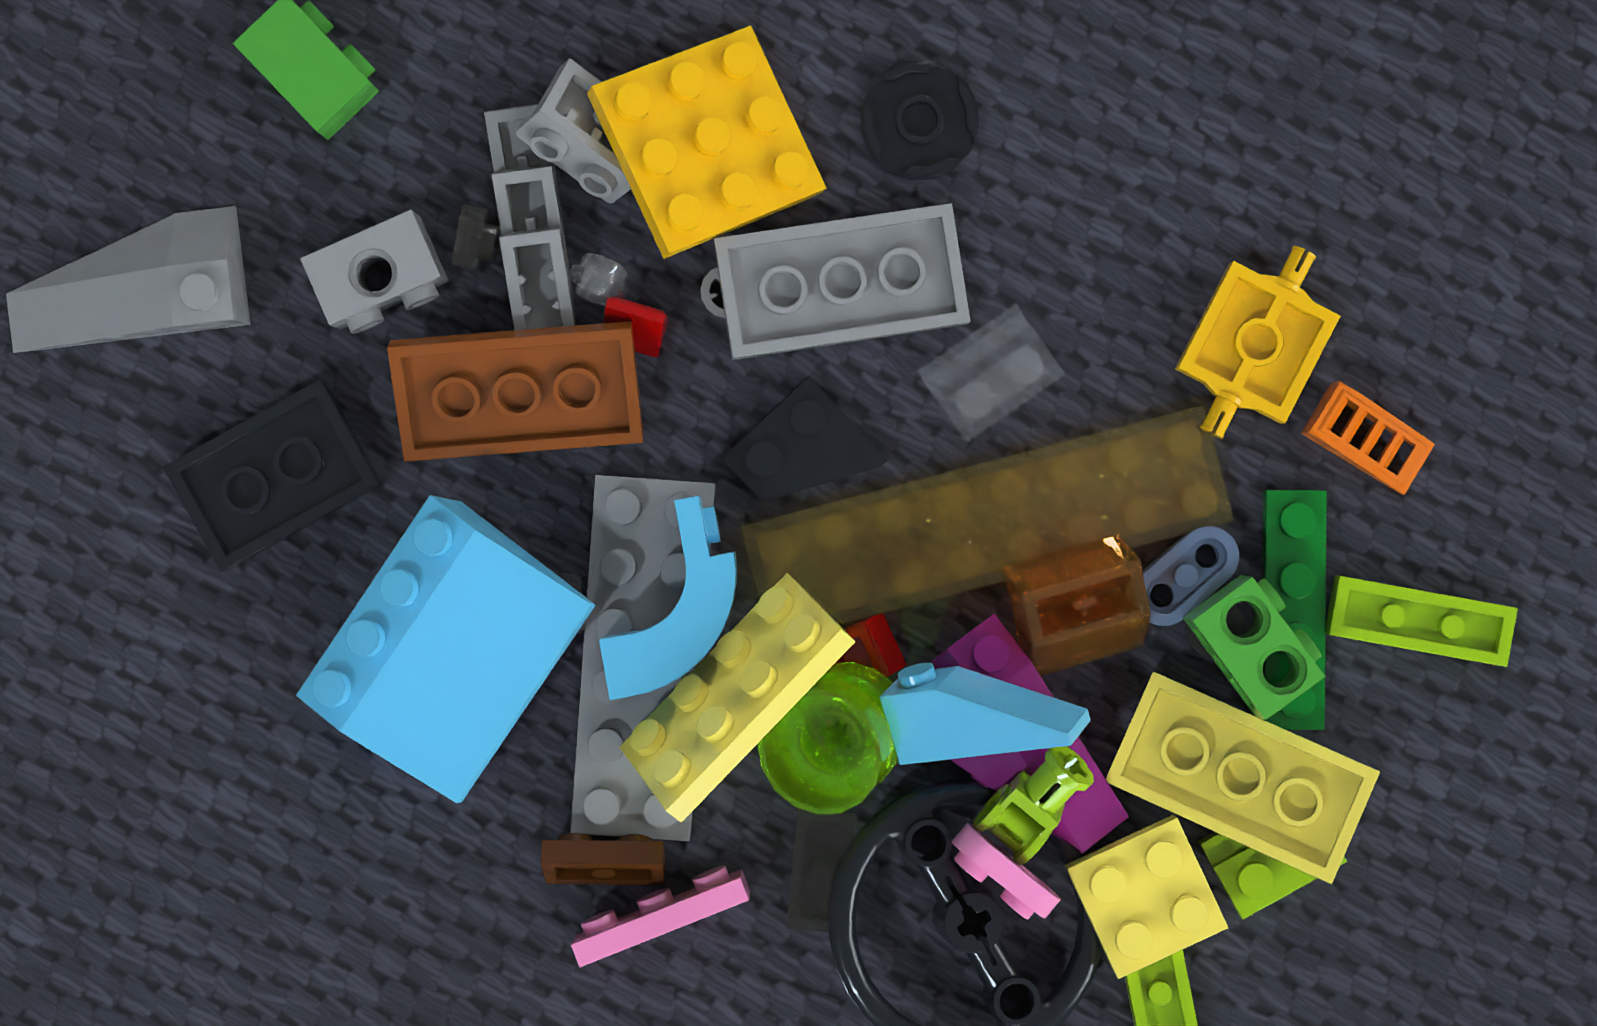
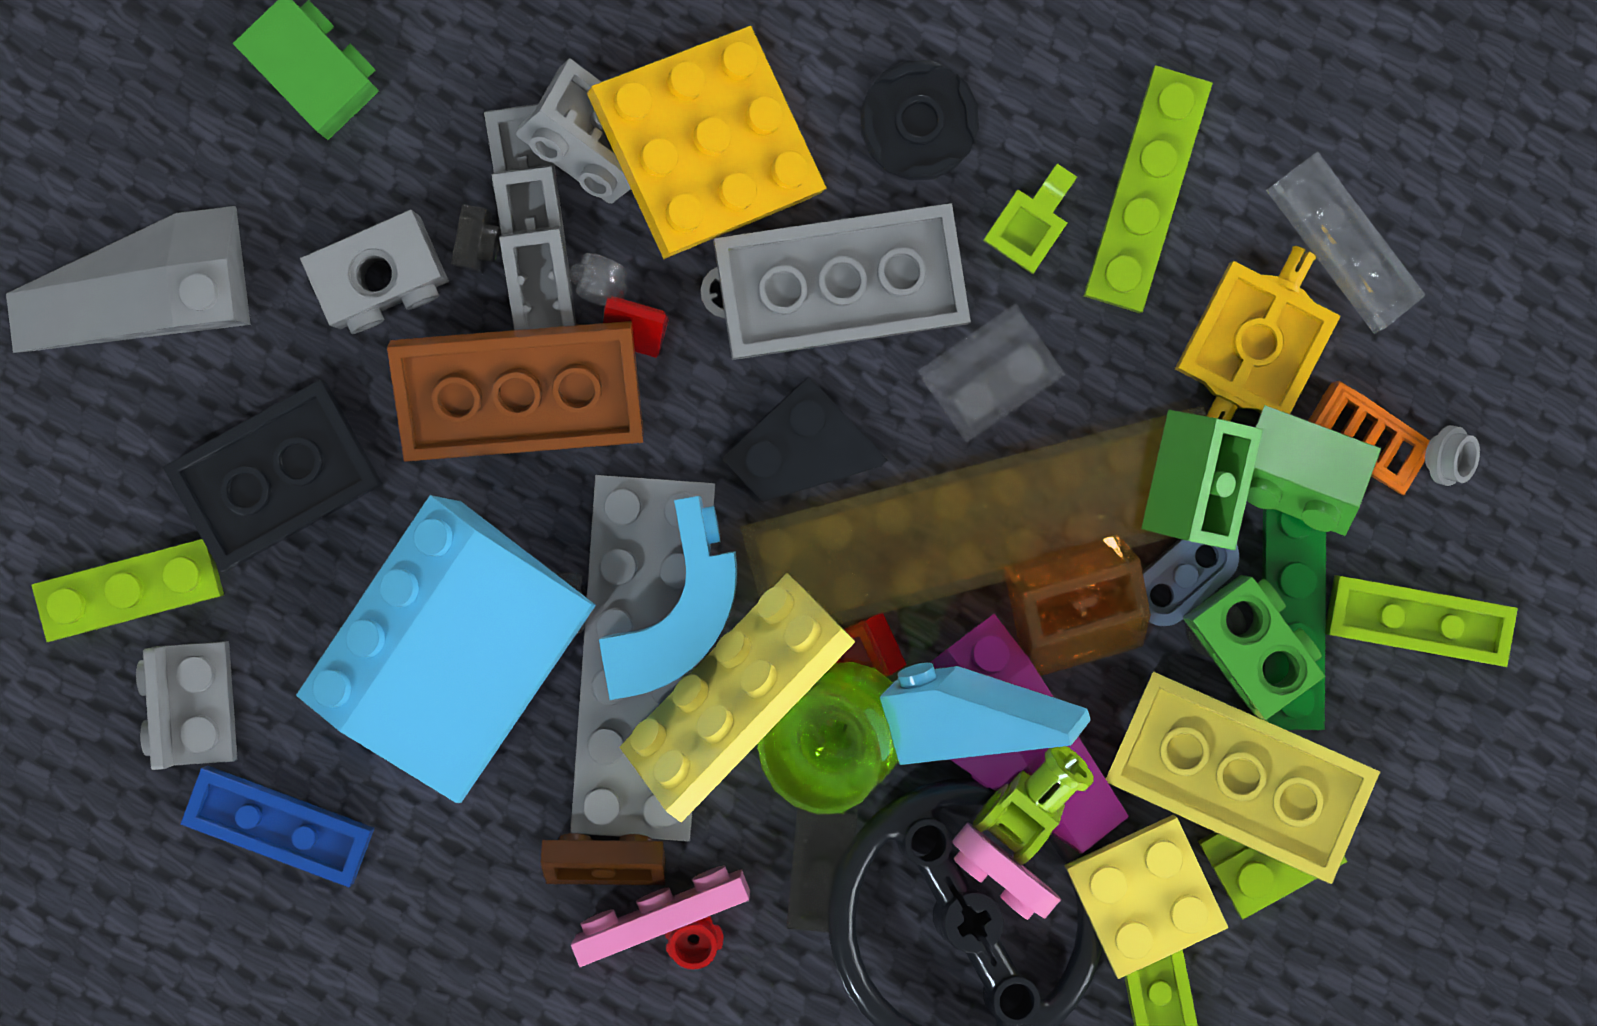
(127, 590): none -> lime plate
(187, 704): none -> light grey bracket
(277, 826): none -> blue plate
(696, 954): none -> red plate
(1029, 225): none -> lime plate
(1148, 189): none -> lime plate
(1202, 479): none -> bright green brick
(1310, 471): none -> bright green brick
(1346, 243): none -> clear plate
(1452, 456): none -> light grey plate

